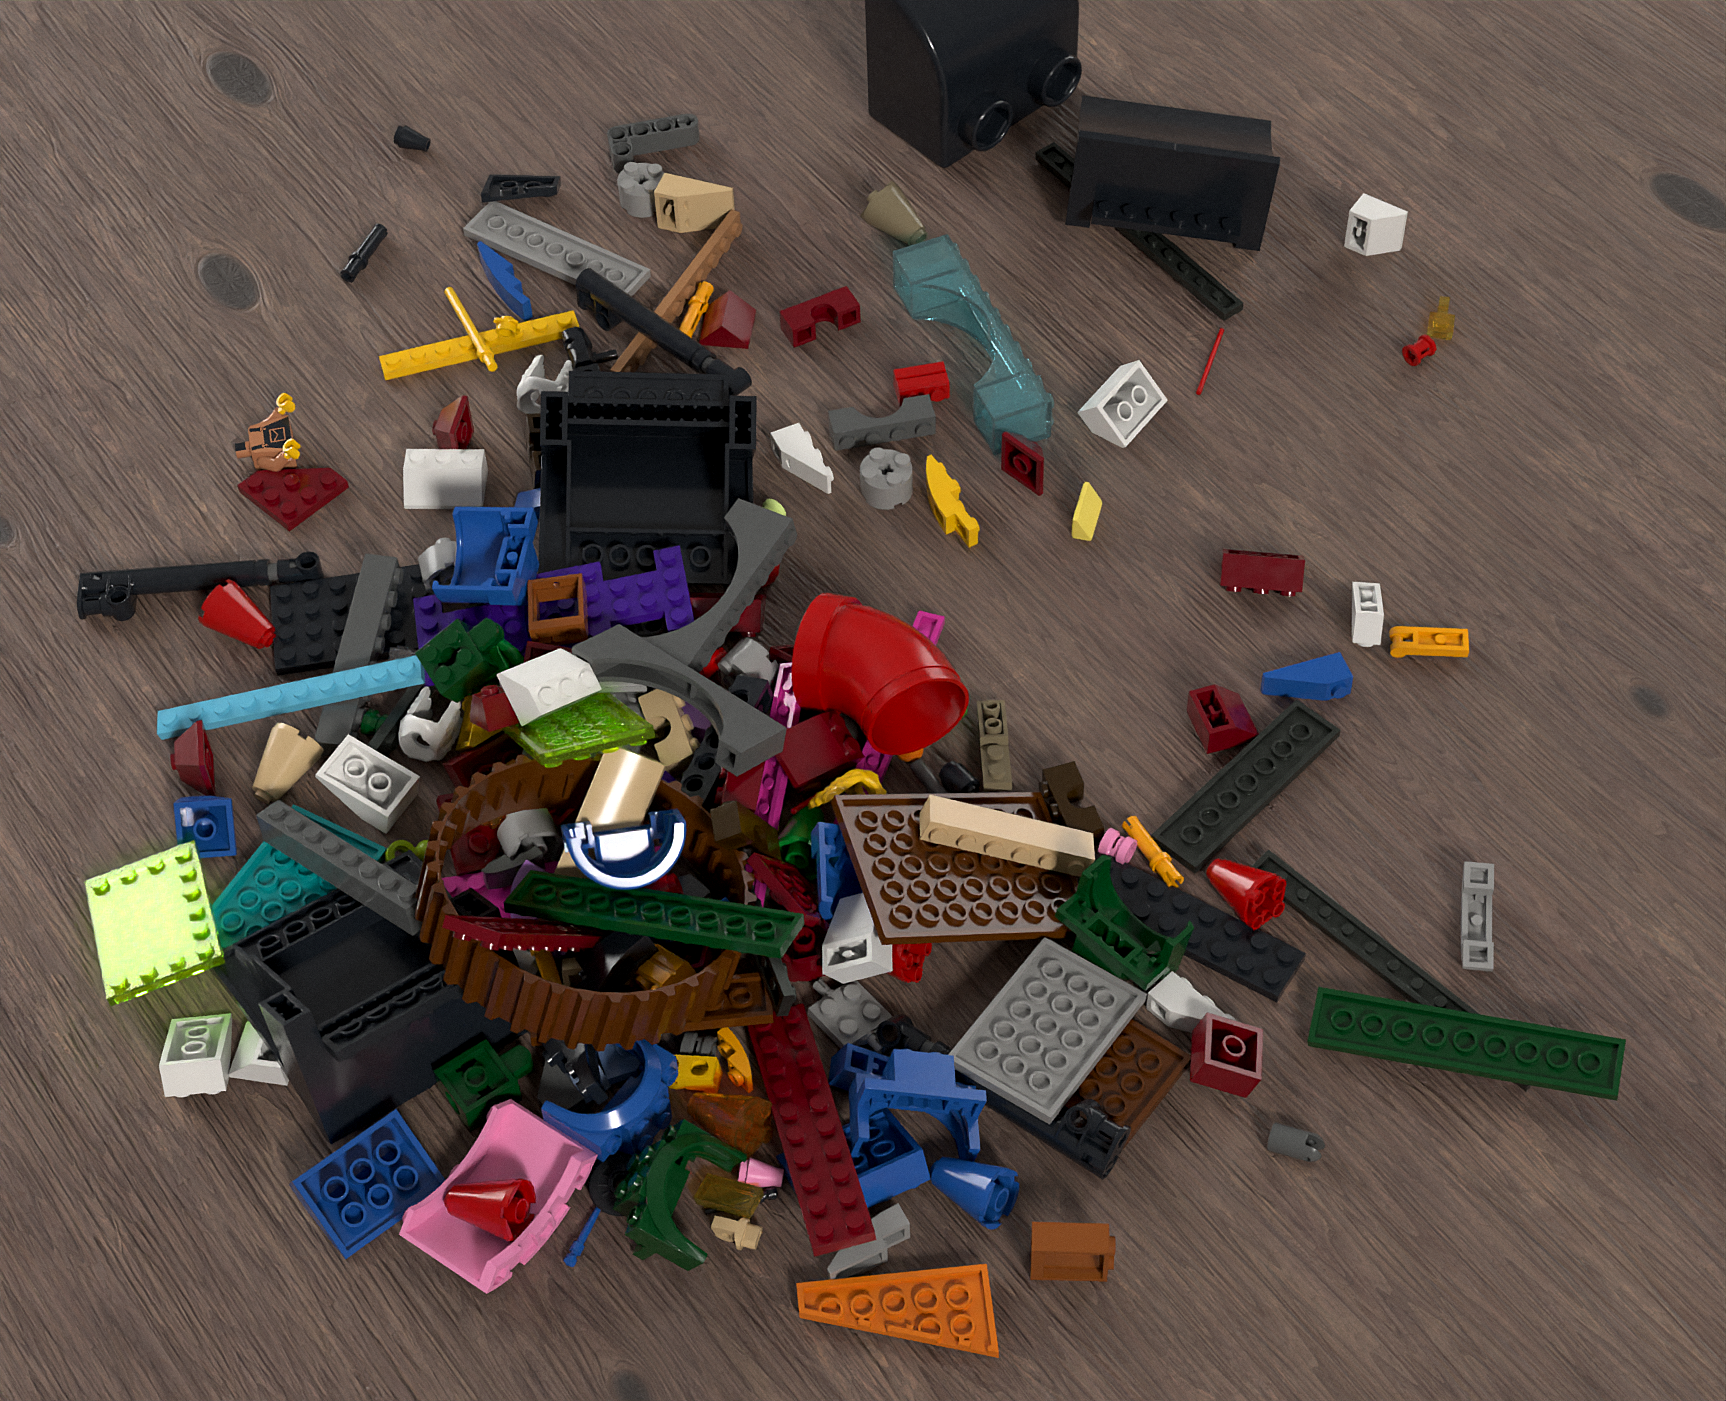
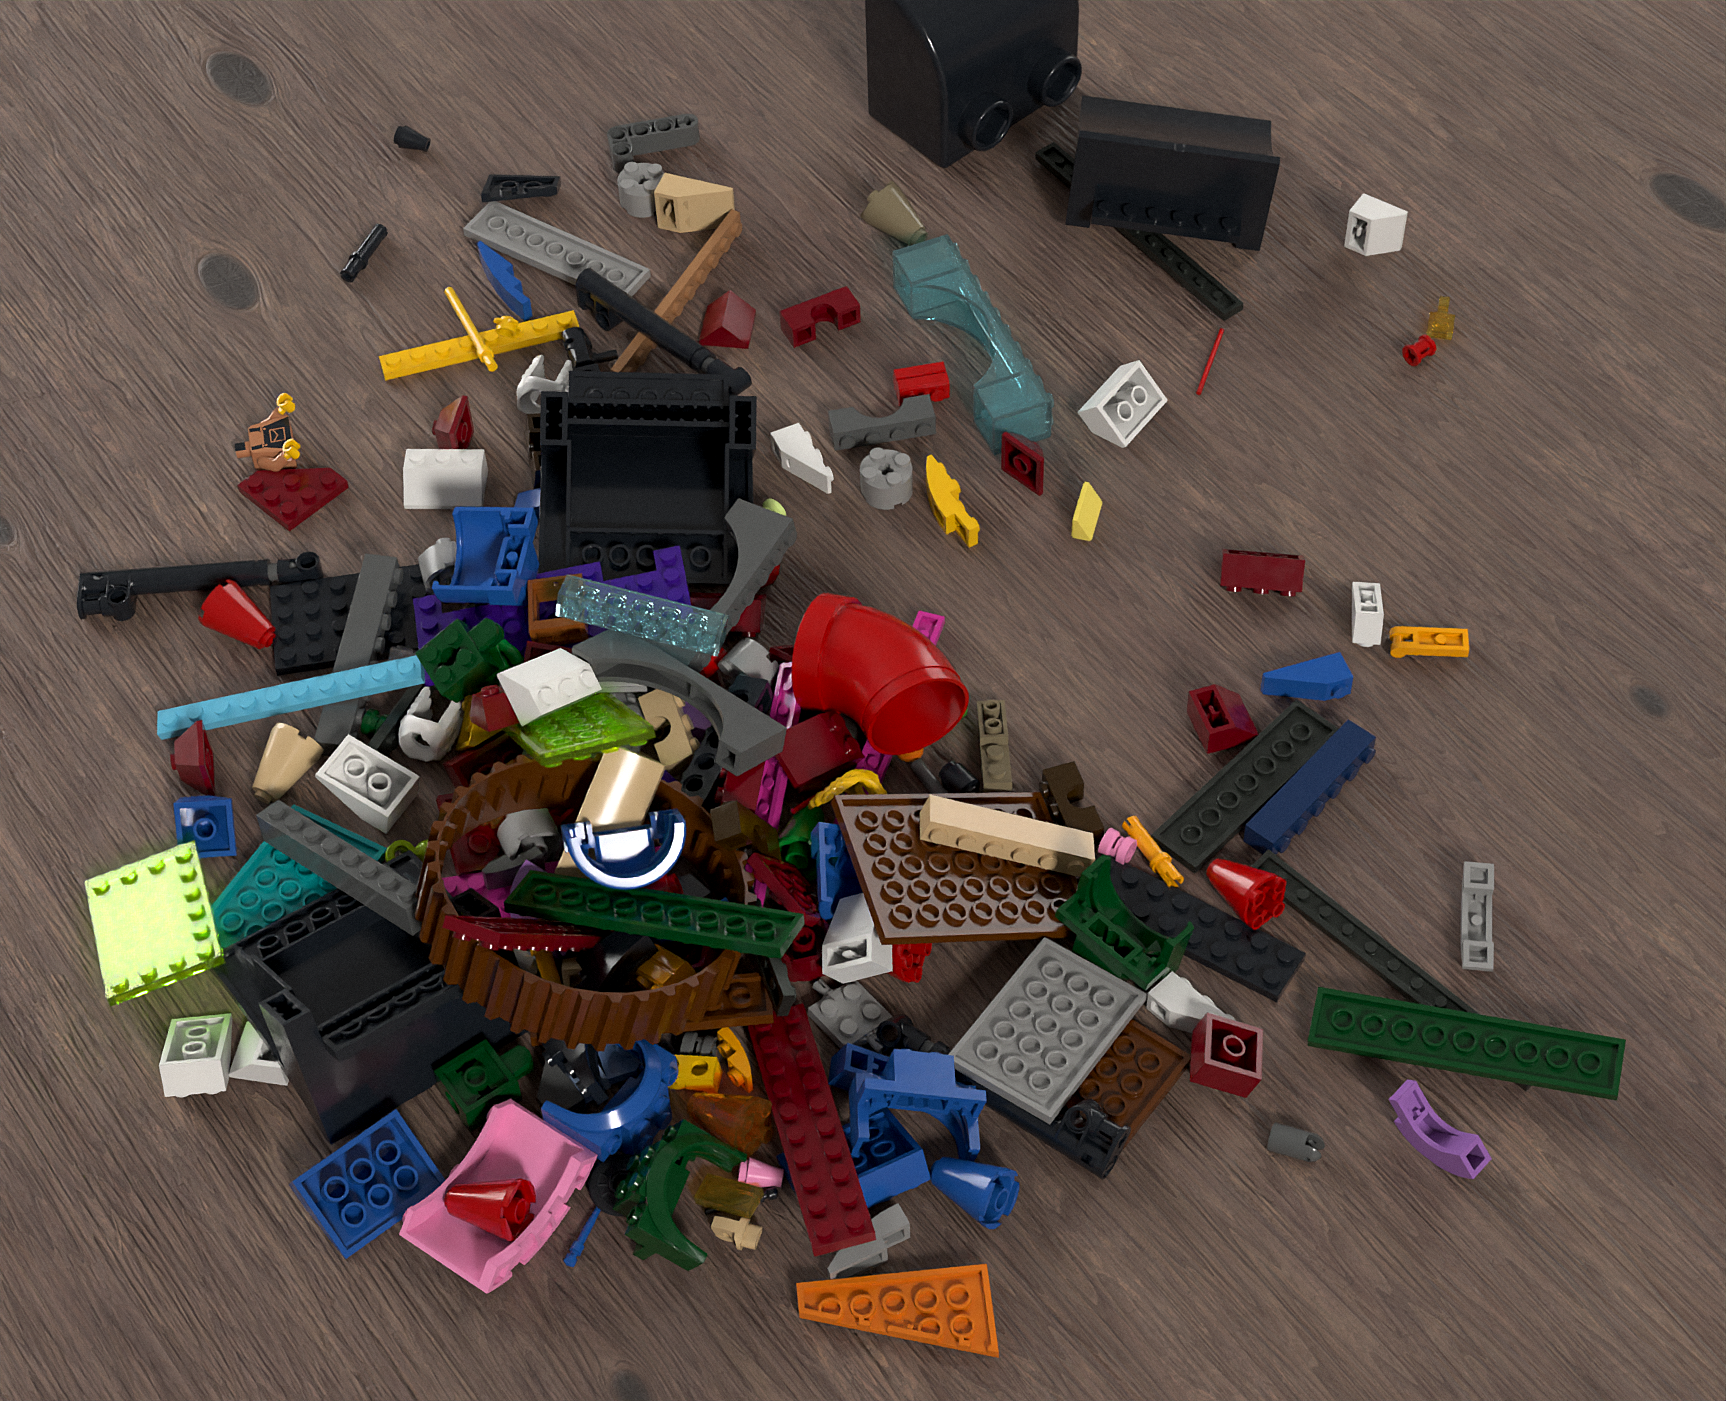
(642, 615): none -> clear light blue brick
(697, 306): light orange pin -> none
(1071, 1251): dark orange window -> none
(1310, 789): none -> dark blue brick
(1432, 1137): none -> medium lavender arch

